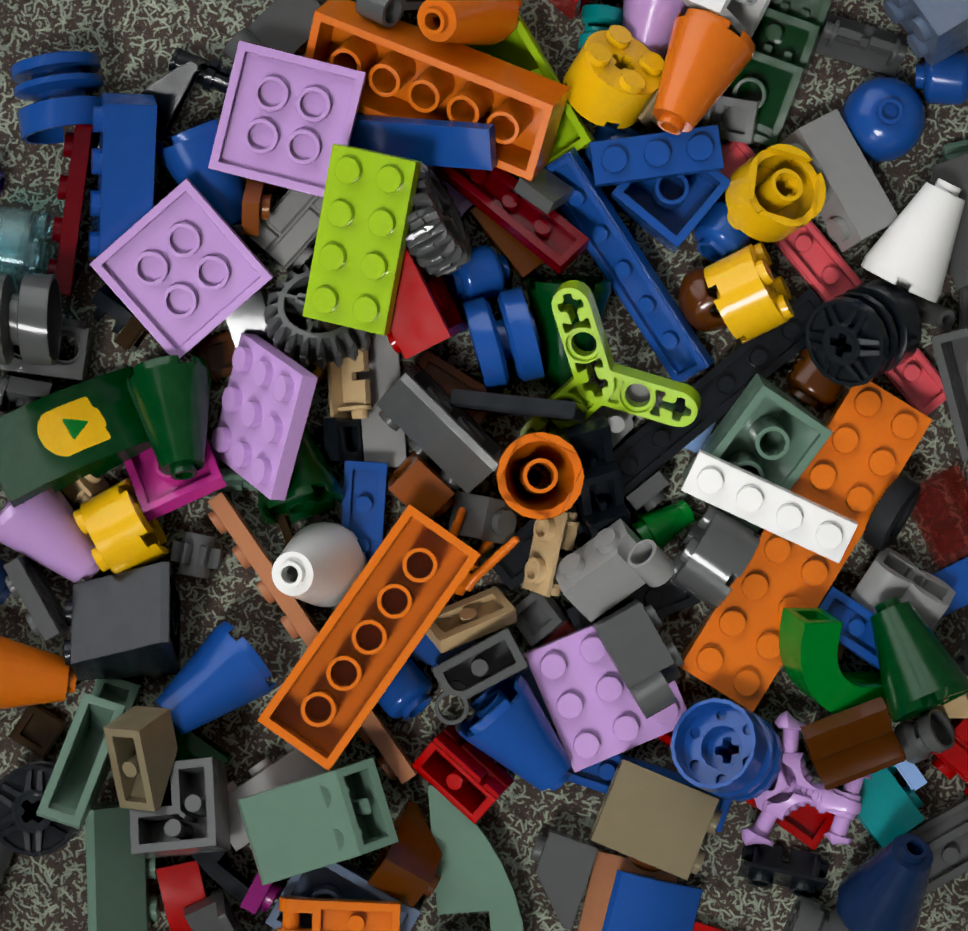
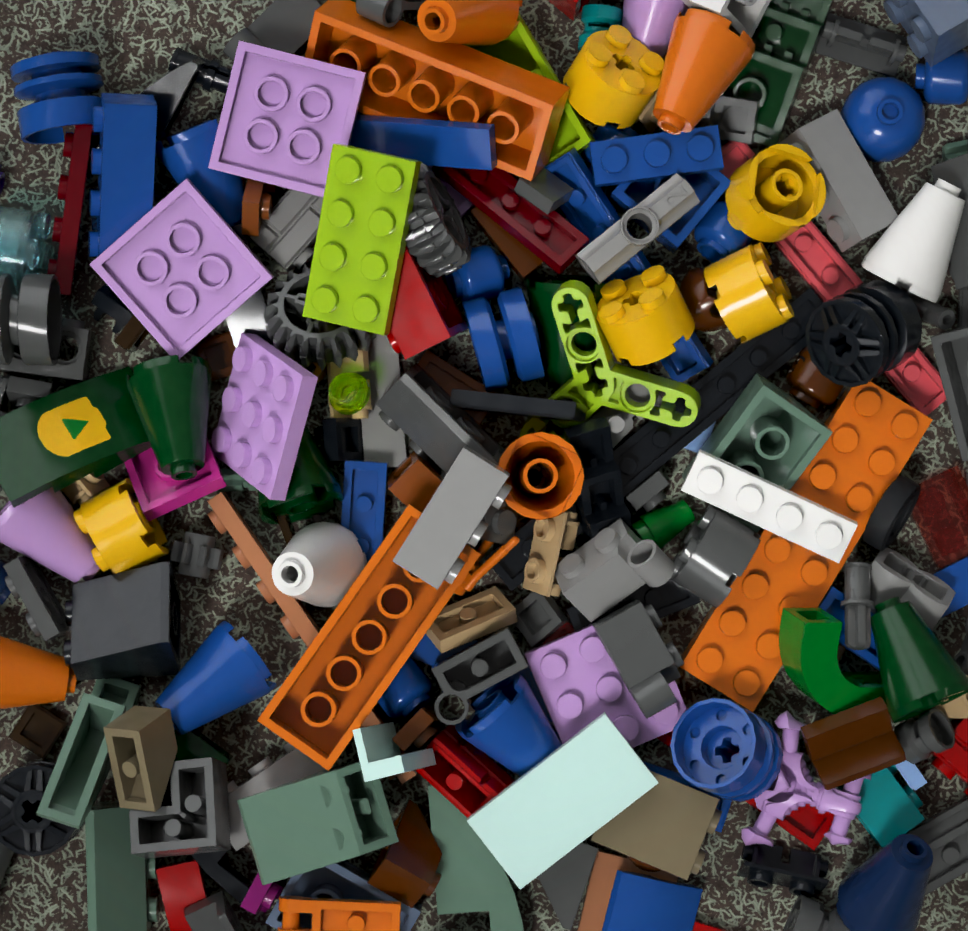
(340, 389): none -> clear neon green plate
(382, 756): none -> light aqua panel
(418, 729): none -> reddish brown plate
(453, 518): none -> light grey brick
(562, 801): none -> light aqua tile
(644, 316): none -> yellow brick
(657, 210): none -> light grey piece
(857, 605): none -> dark grey axle

